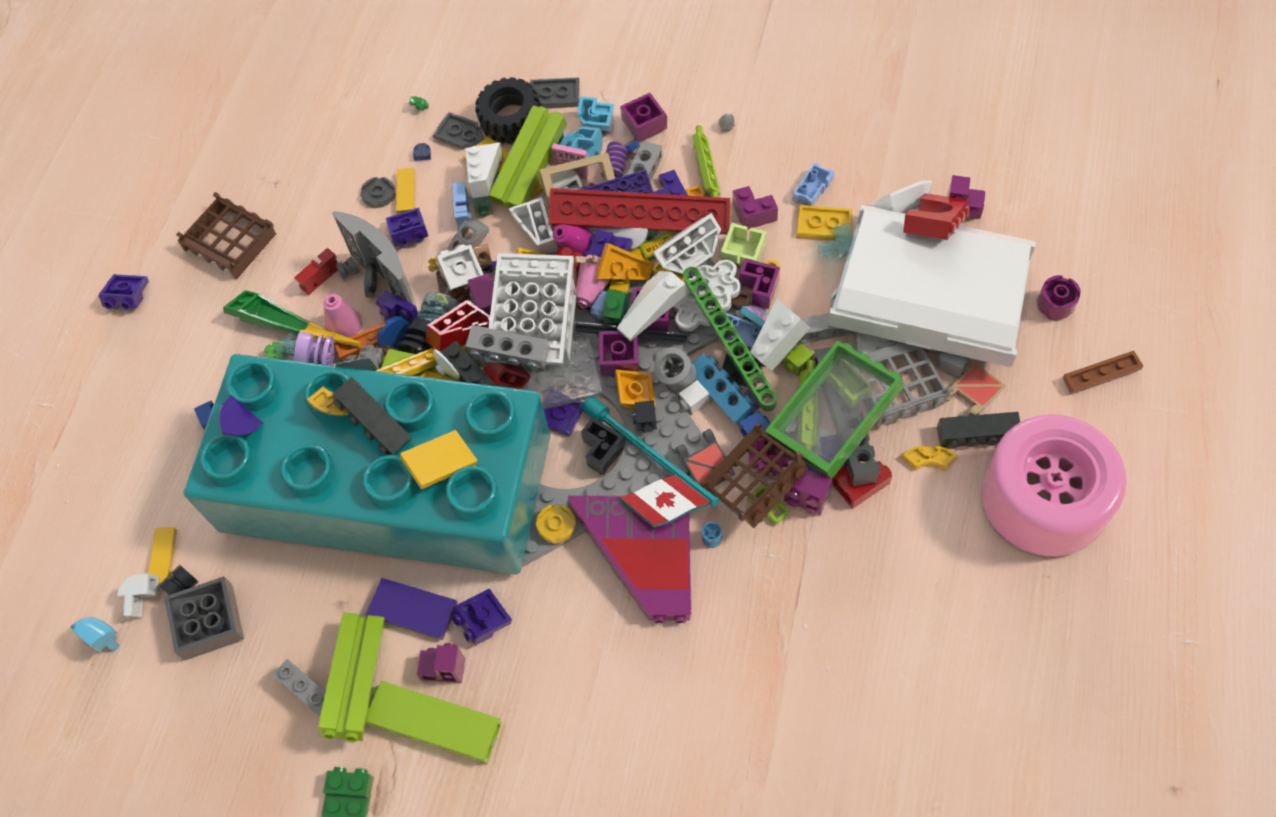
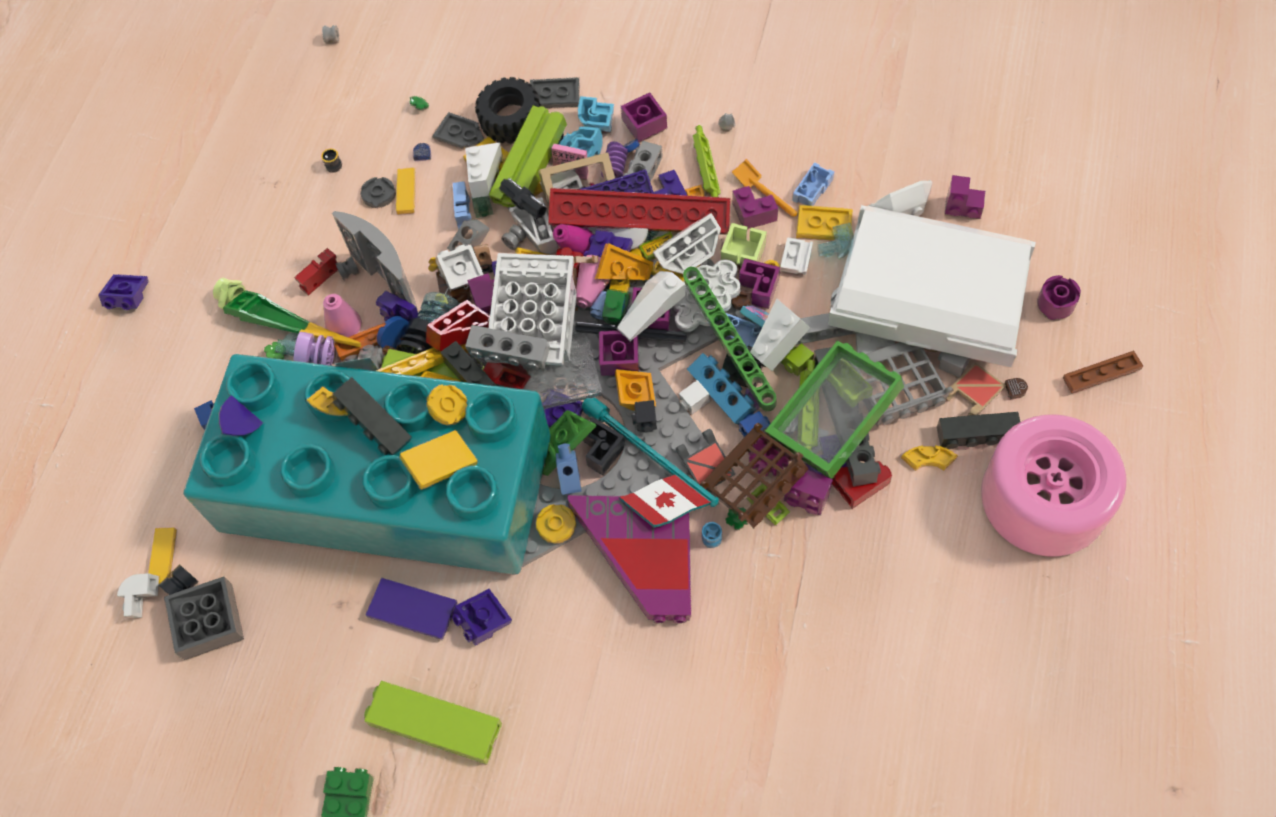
(95, 633): medium azure brick -> none
(208, 220): reddish brown window -> none
(227, 290): none -> yellowish green piece
(301, 686): light grey brick -> none
(330, 33): none -> light grey wheel
(331, 160): none -> black wheel
(351, 678): lime brick -> none
(370, 280): dark grey tile -> none
(406, 227): dark purple plate -> none
(441, 664): magenta brick -> none
(445, 366): white dish -> none
(447, 404): none -> yellow tile
(513, 237): none -> light grey wheel
(522, 198): none -> black piece
(566, 430): none -> bright green wing
(568, 470): none -> medium blue torso
(674, 369): light grey hat -> none
(733, 519): none -> green plant
(749, 176): none -> light orange piece
(796, 256): none -> white plate
(936, 216): red arch -> none
(1016, 387): none -> reddish brown tile

